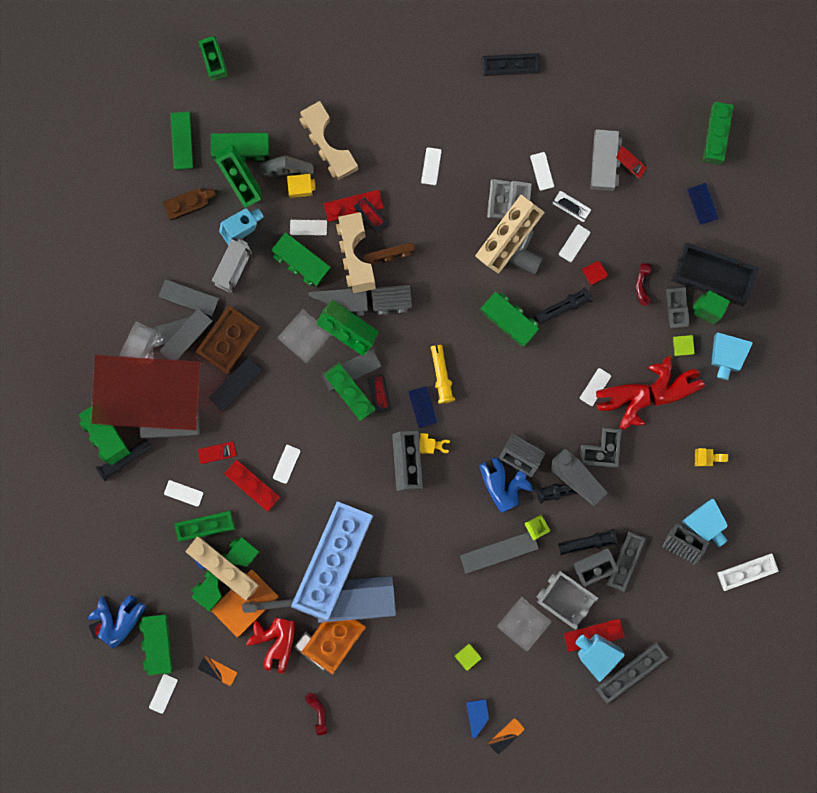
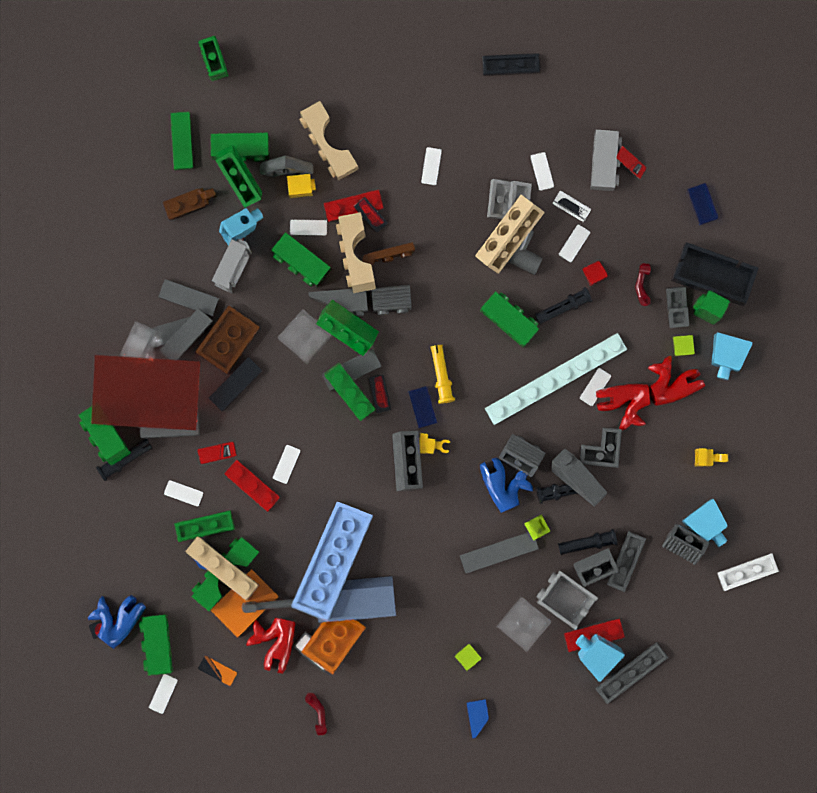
(506, 736): sticker -> none
(555, 379): none -> light aqua plate
(718, 133): green brick -> none

